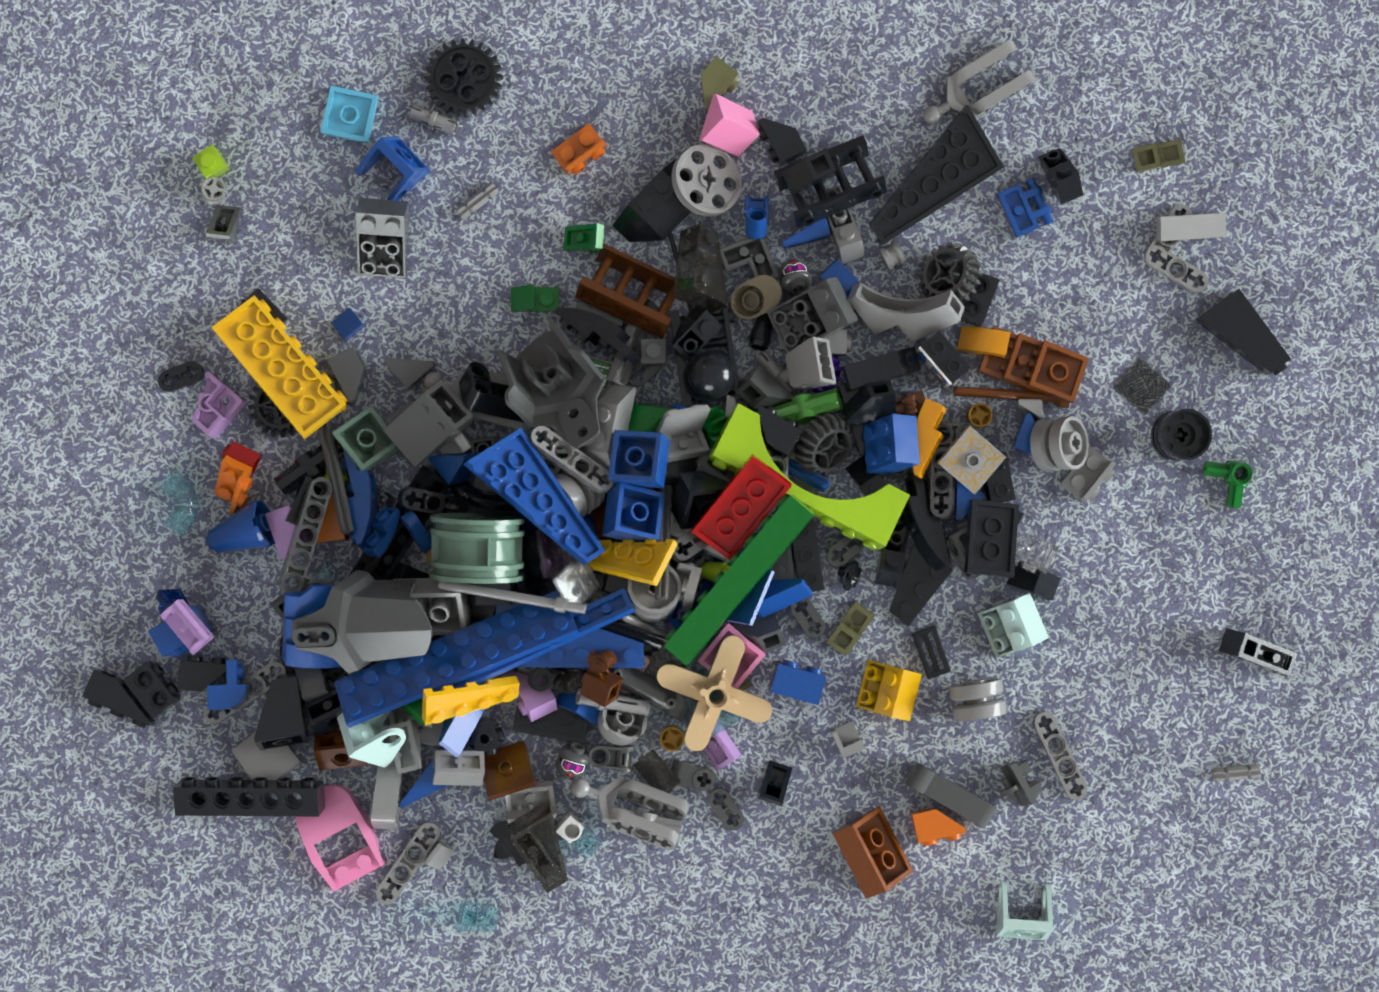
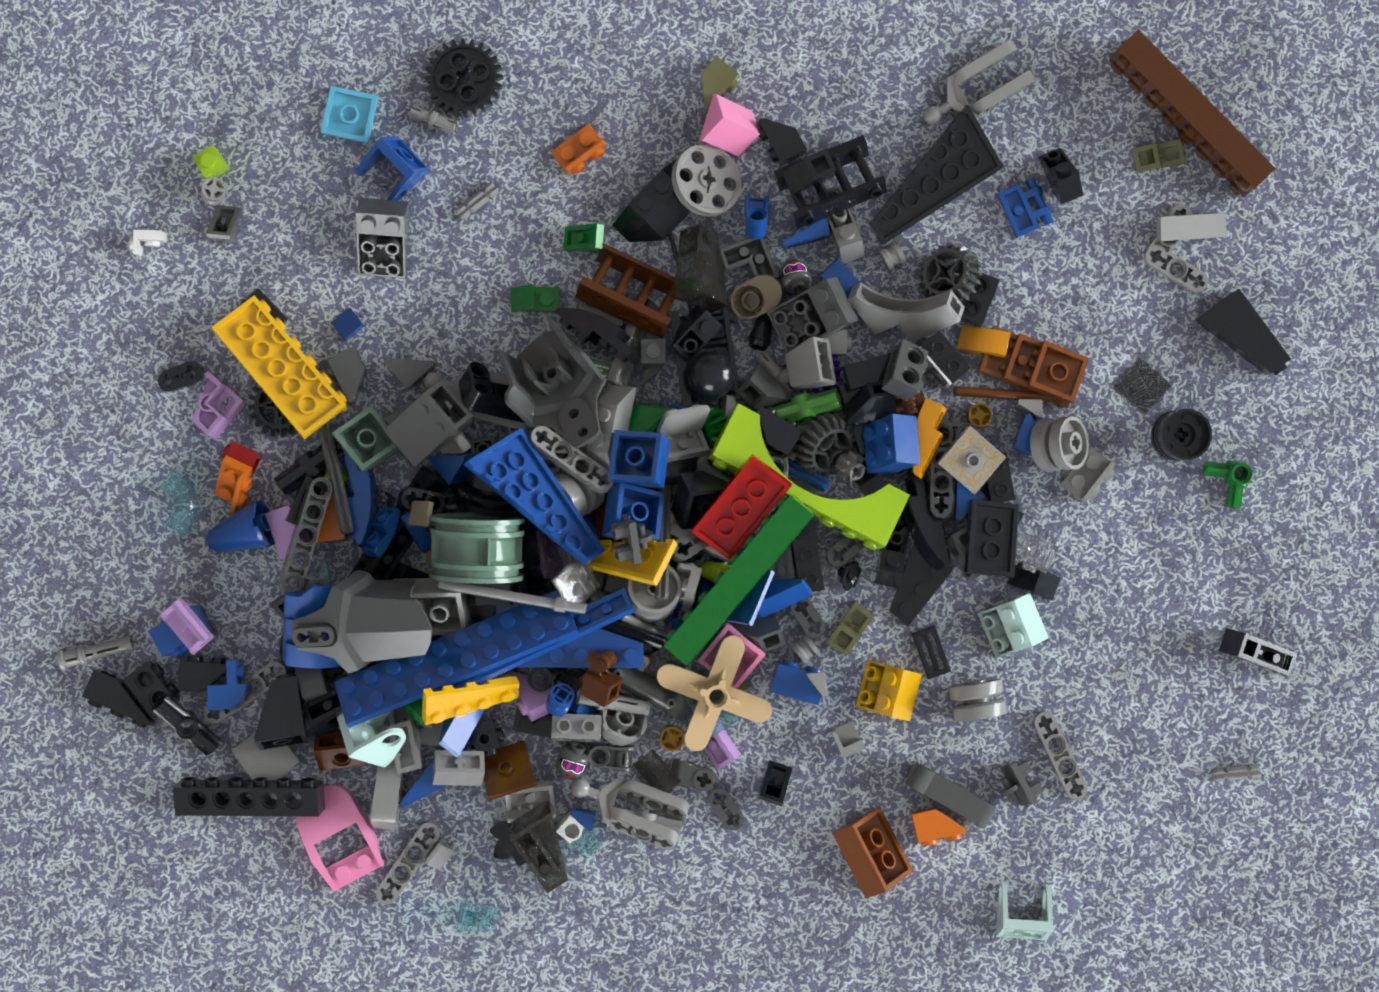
(77, 656): none -> light grey pin
(151, 238): none -> white bracket
(168, 597): clear blue tile -> none
(176, 714): none -> black piece
(421, 513): none -> dark tan slope
(560, 699): none -> blue wheel
(576, 728): none -> light grey bracket
(585, 817): none -> blue slope
(628, 530): none -> dark grey hips
(805, 649): none -> light grey wheel
(819, 681): none -> light grey slope
(850, 466): none -> light grey gear
(905, 370): none -> dark grey brick
(1190, 114): none -> reddish brown brick

